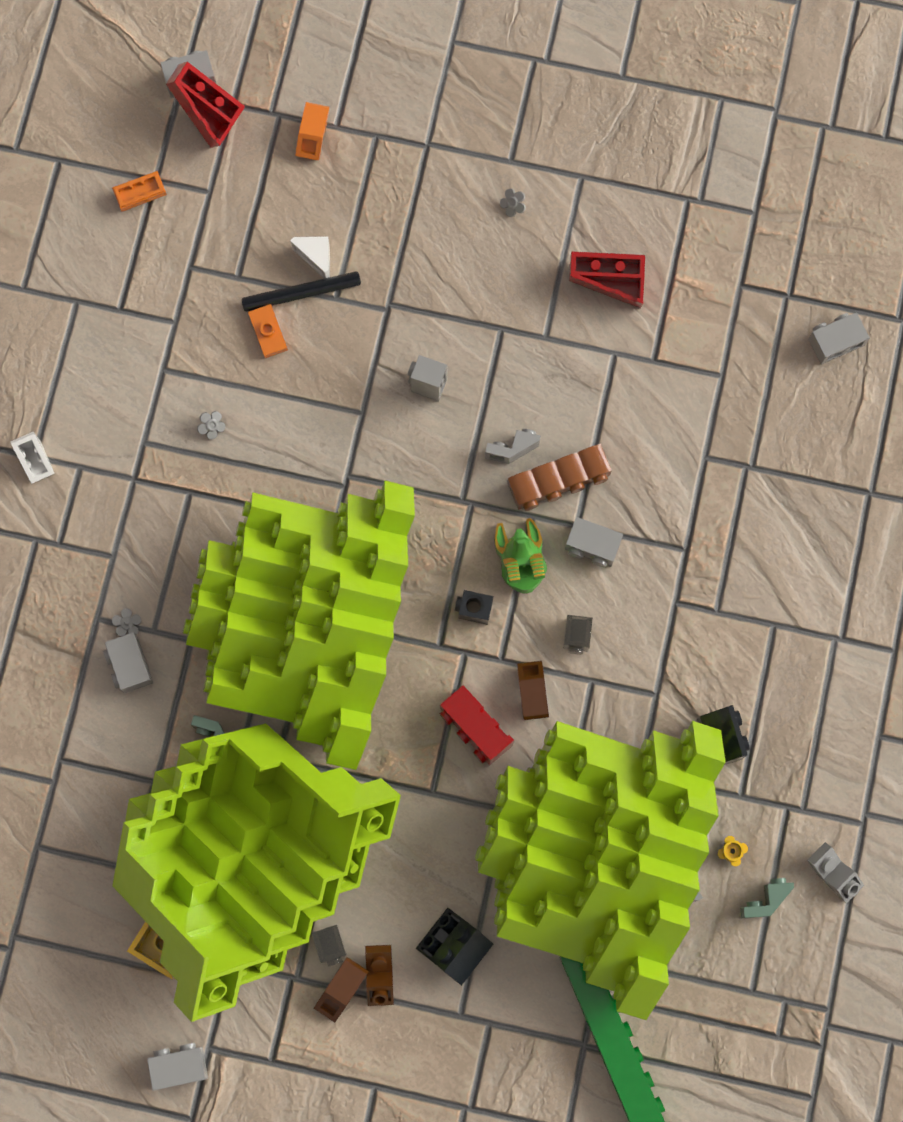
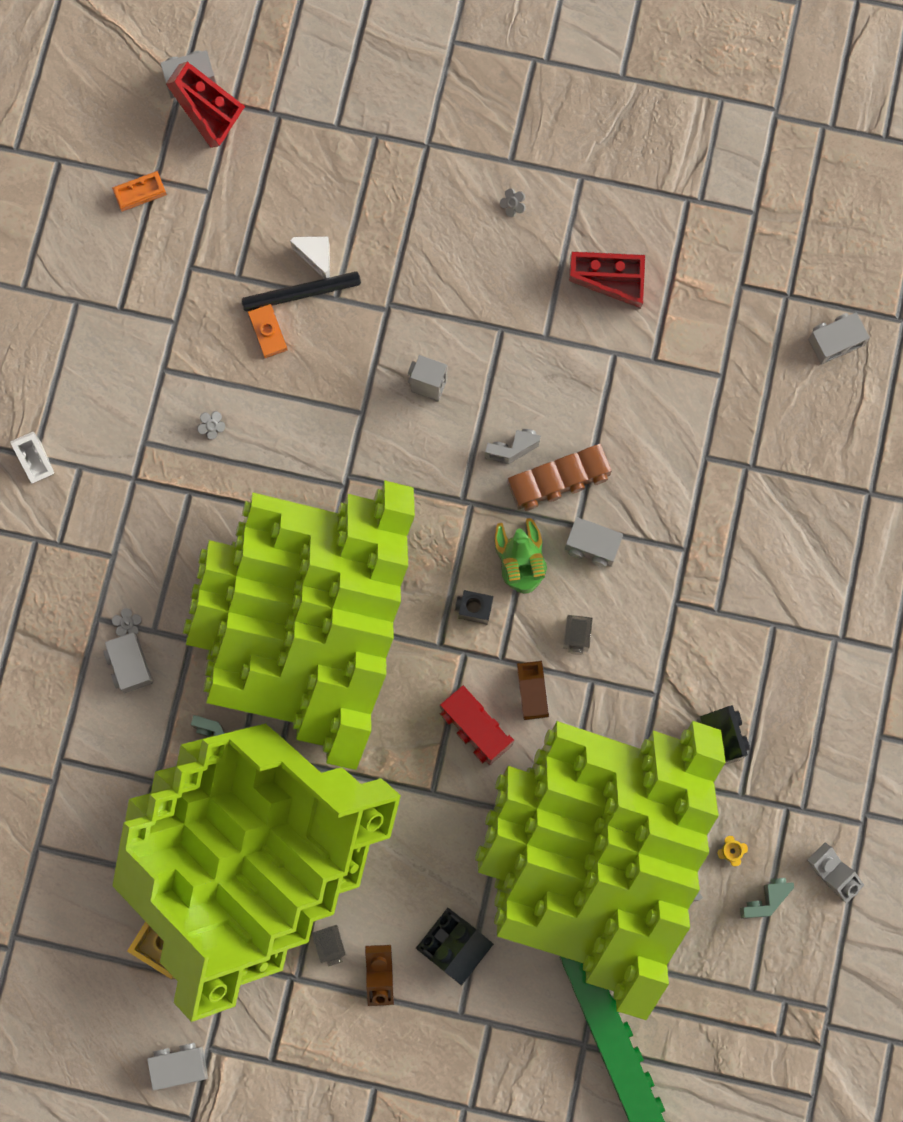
(312, 131): orange slope -> none
(341, 989): reddish brown slope -> none

